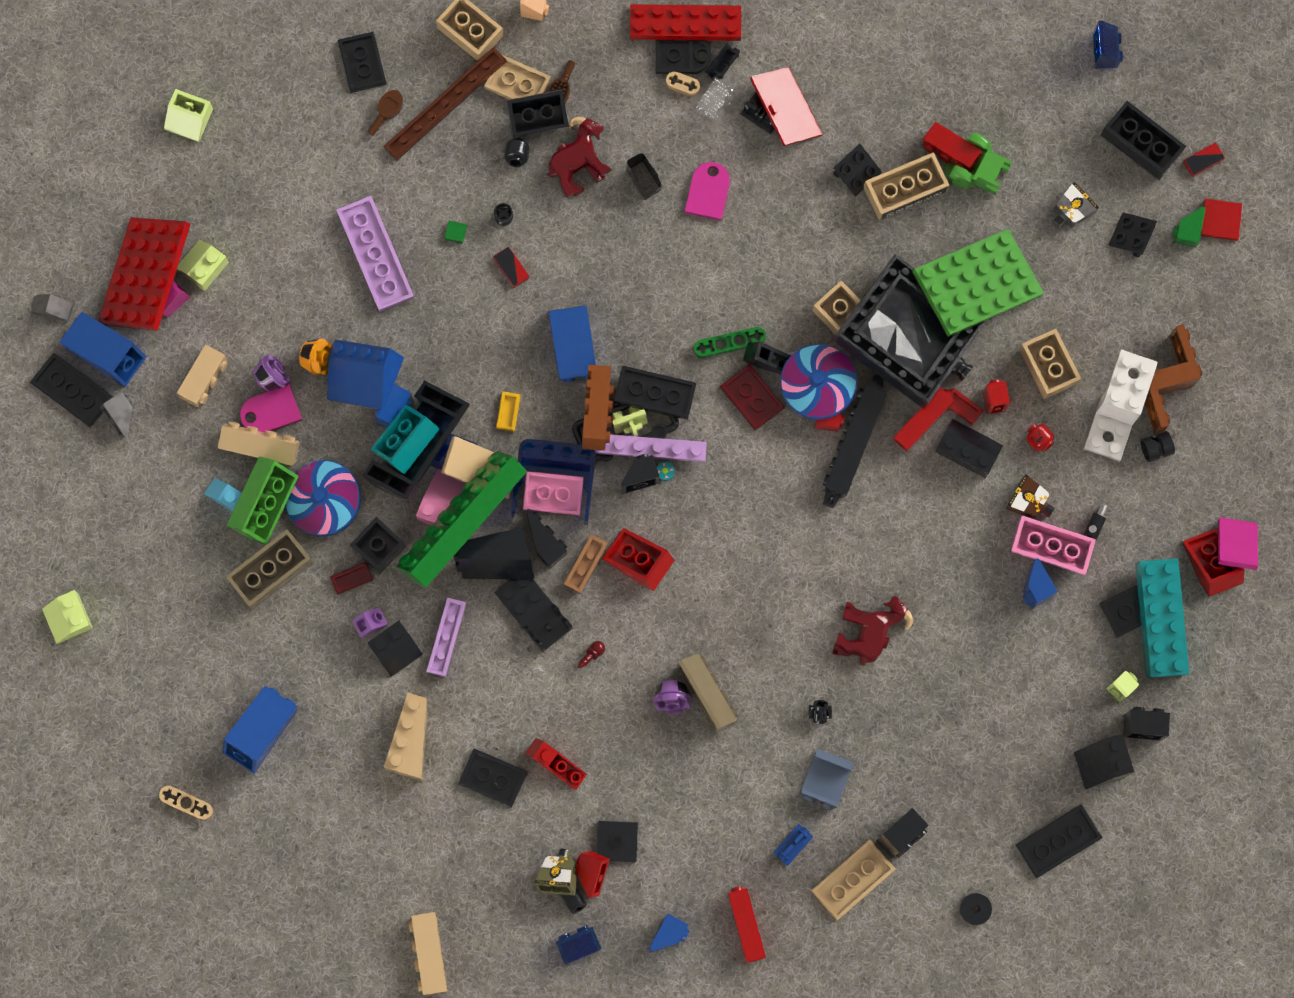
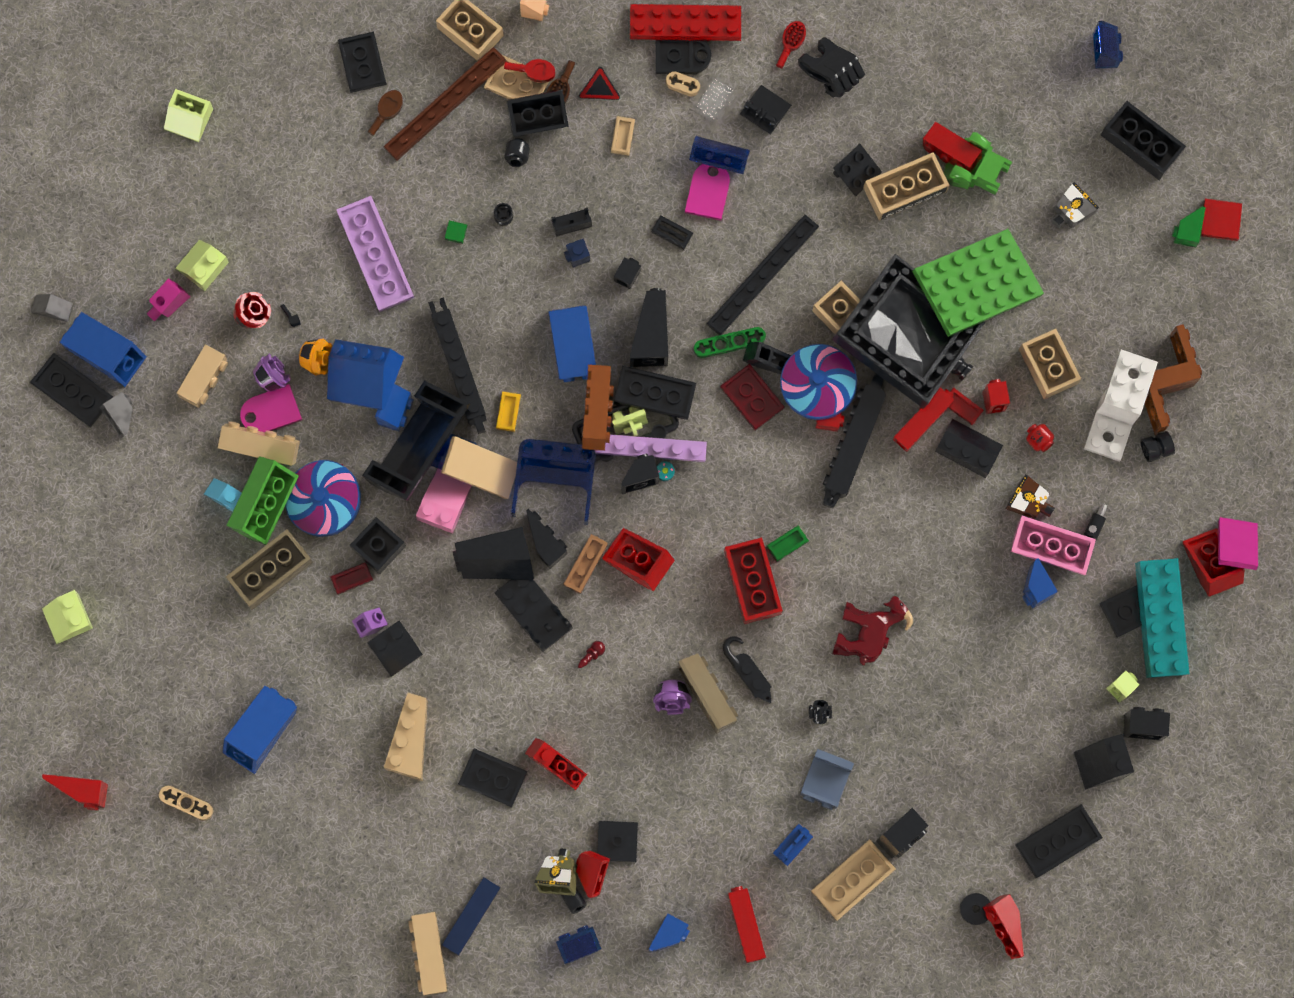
(85, 791): none -> red slope
(144, 273): red plate -> none
(251, 310): none -> red cone
(293, 320): none -> black hand
(404, 439): teal brick -> none
(446, 637): lavender plate -> none
(458, 365): none -> black hinge
(461, 518): green brick -> none
(471, 916): none -> dark blue tile
(511, 267): black tile -> none
(536, 70): none -> red piece
(553, 493): bright pink tile -> none
(571, 222): none -> black hinge
(577, 253): none -> dark blue brick
(578, 155): dark red animal -> none
(599, 87): none -> piece
(622, 135): none -> tan tile
(627, 272): none -> black brick
(635, 161): black piece -> none
(651, 335): none -> black slope
(681, 245): none -> black tile
(719, 155): none -> clear blue brick
(722, 62): black hinge -> none
(748, 671): none -> black plate
(753, 581): none -> red brick
(762, 275): none -> black tile
(787, 543): none -> green tile
(791, 112): container -> none
(792, 39): none -> red piece
(836, 68): none -> black piece
(1006, 921): none -> slope
(1132, 233): black hinge -> none
(1204, 159): black tile -> none

